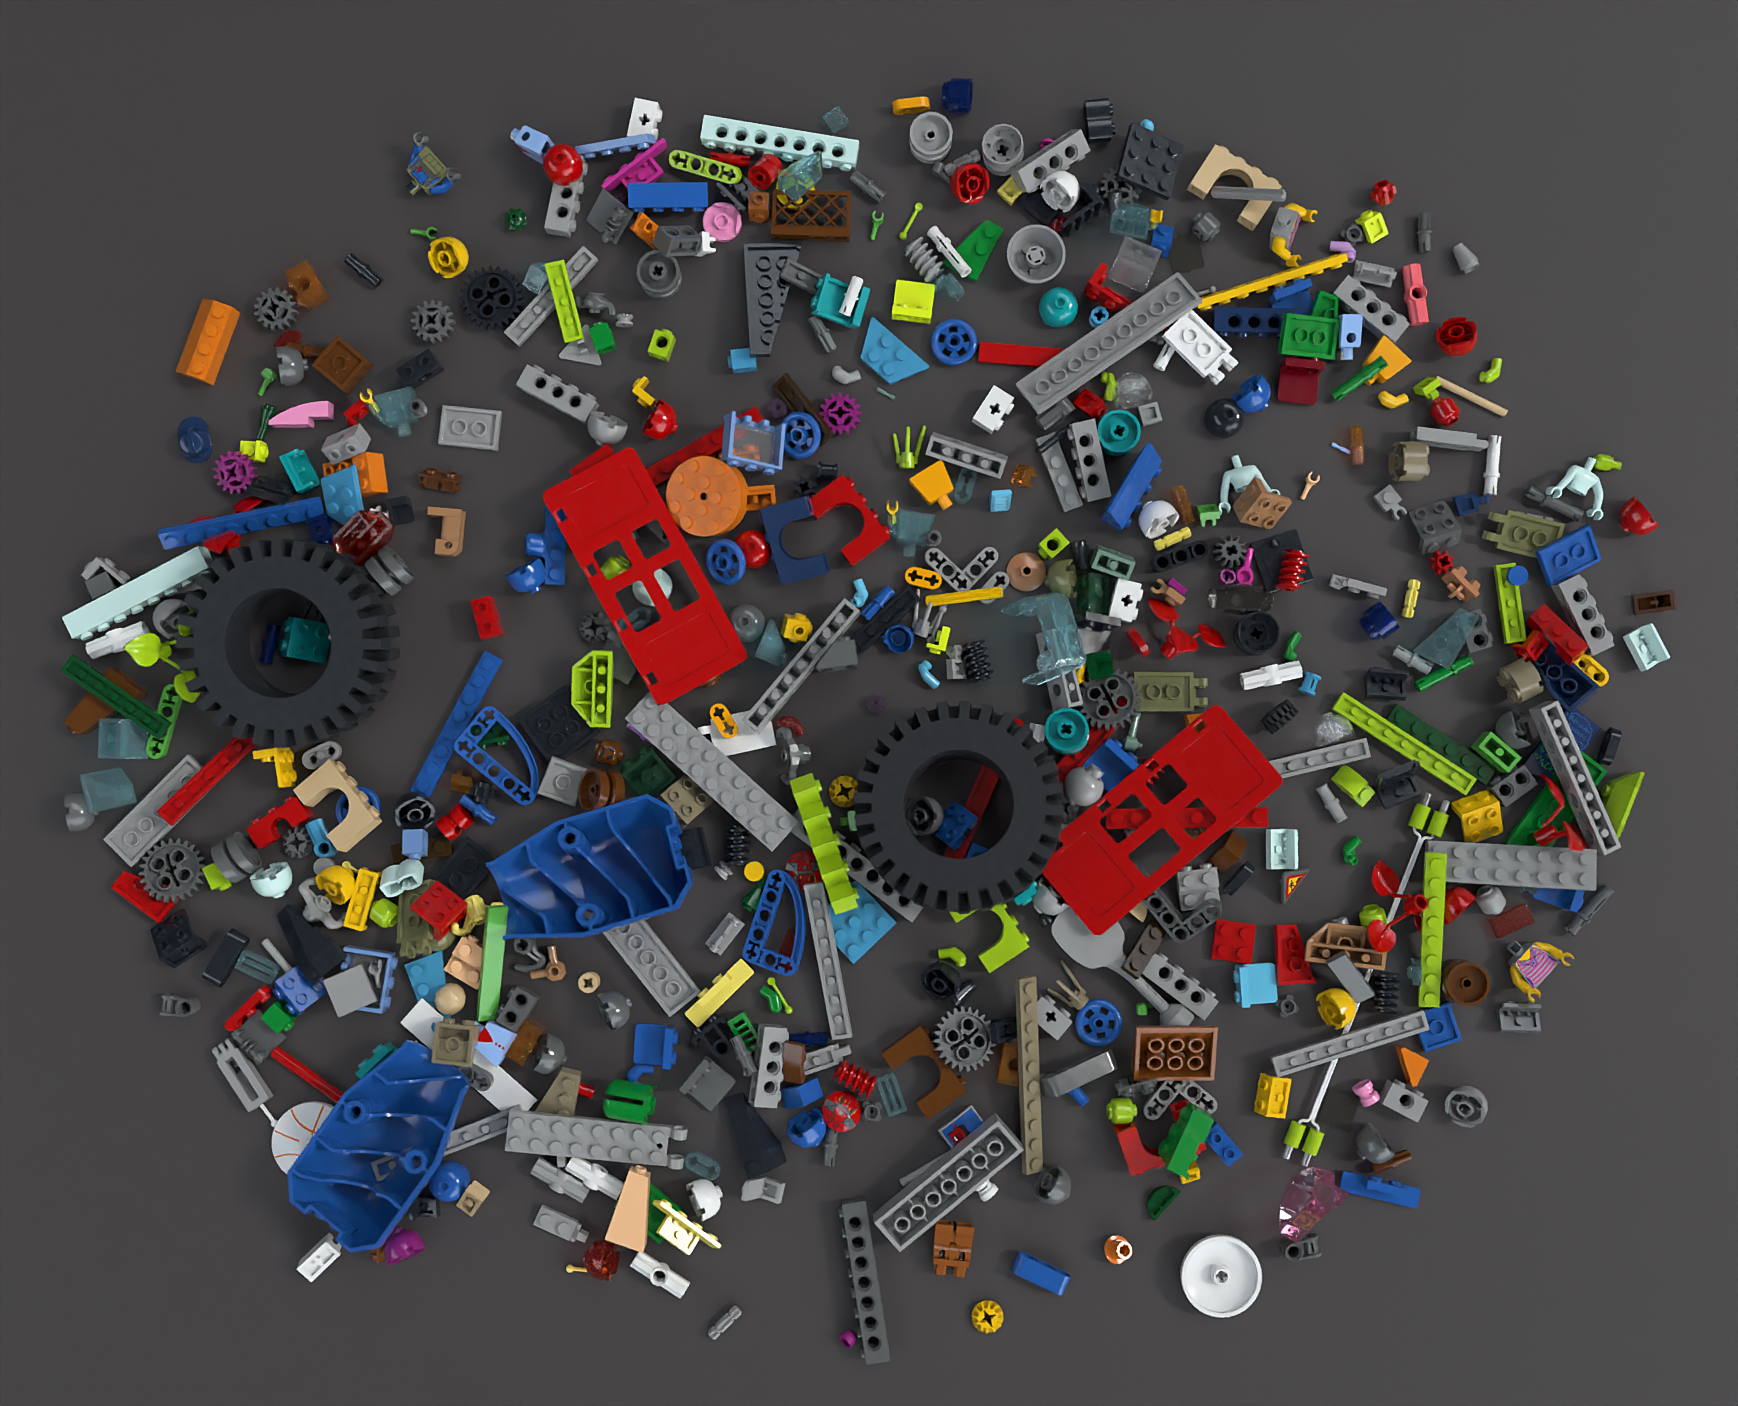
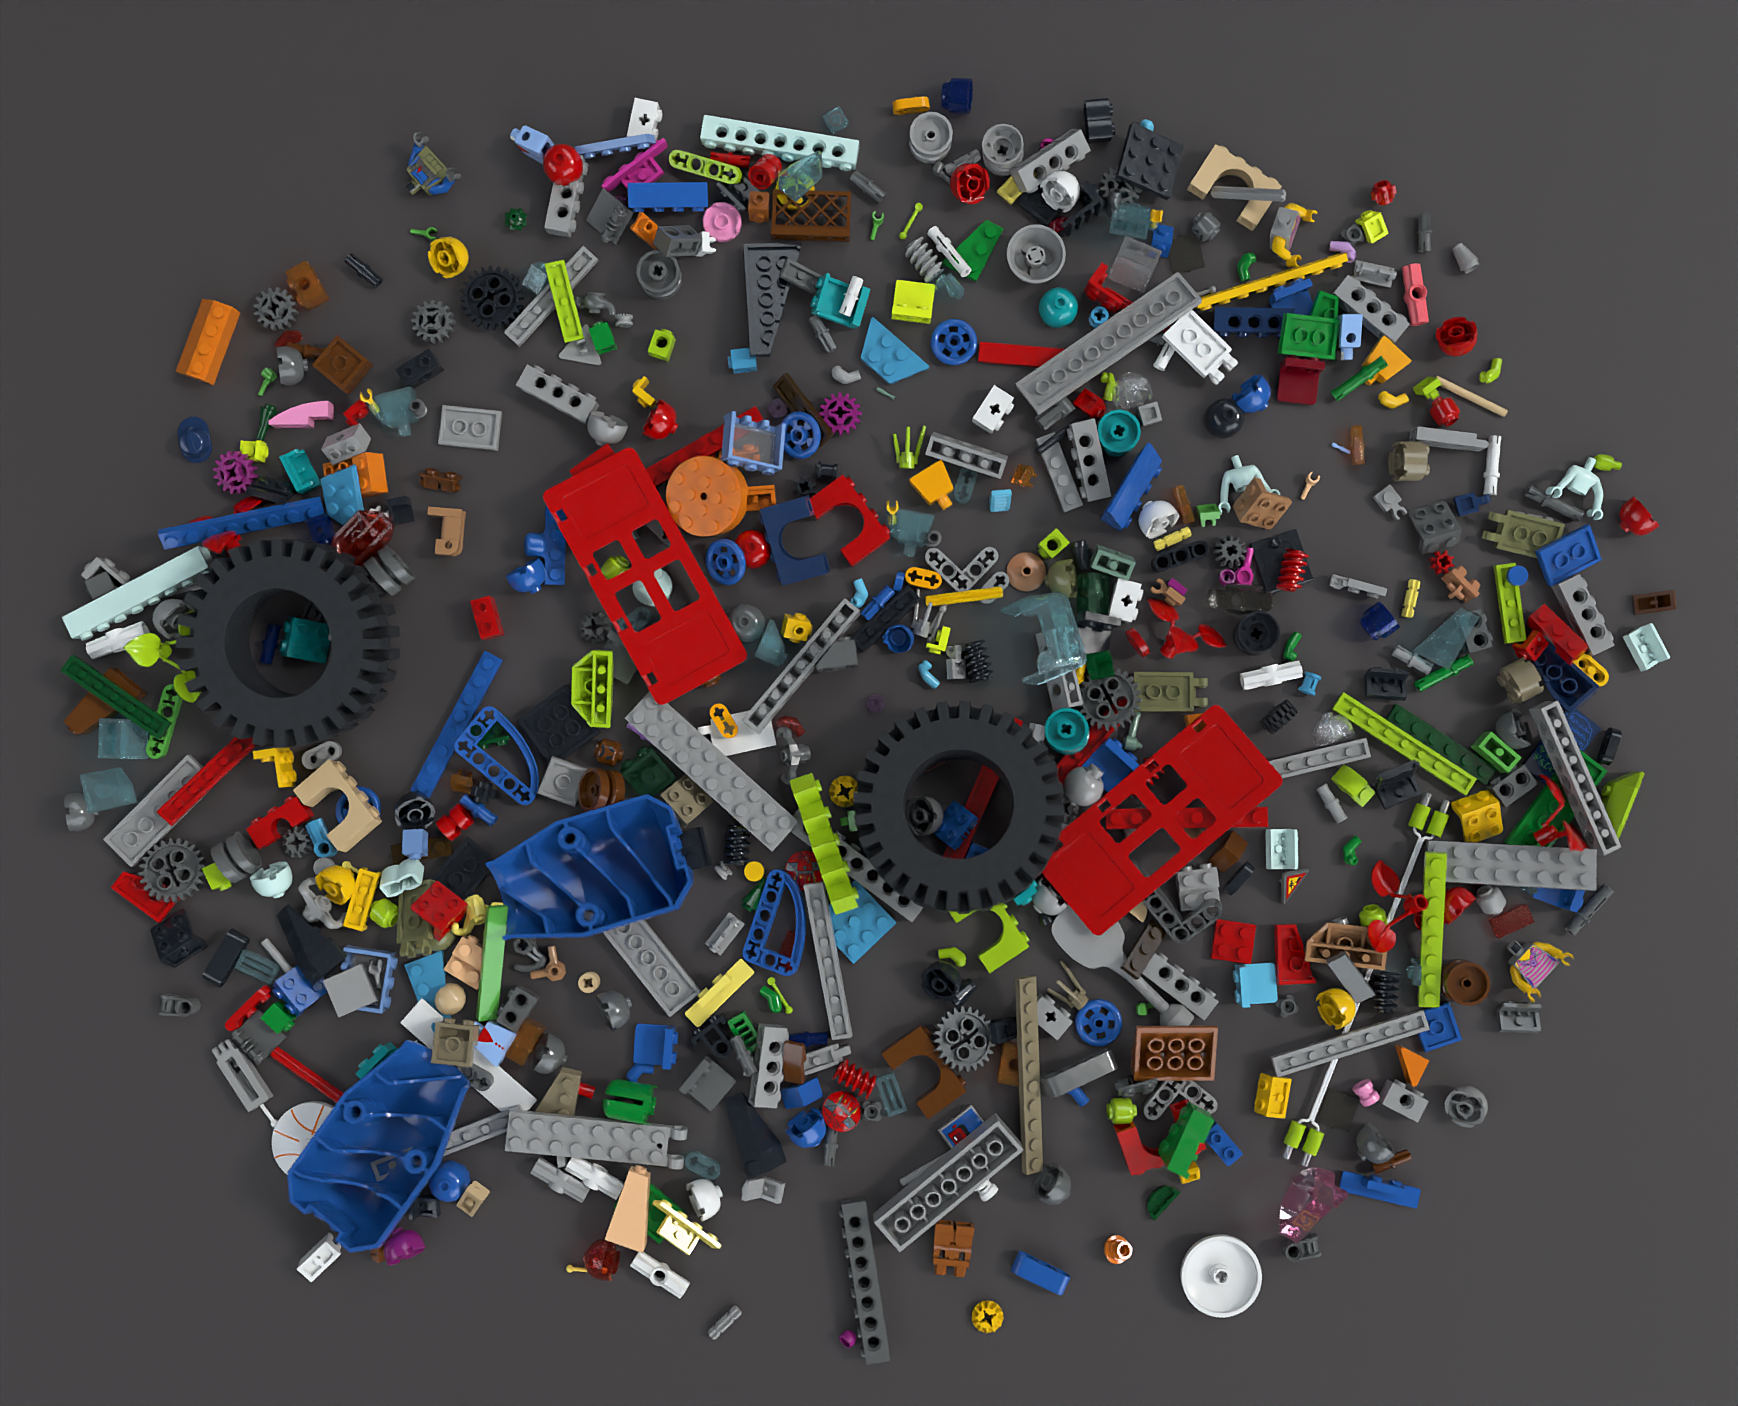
(560, 1224): light grey hinge -> none
(899, 581): none -> blue tile
(1243, 265): none -> green arm

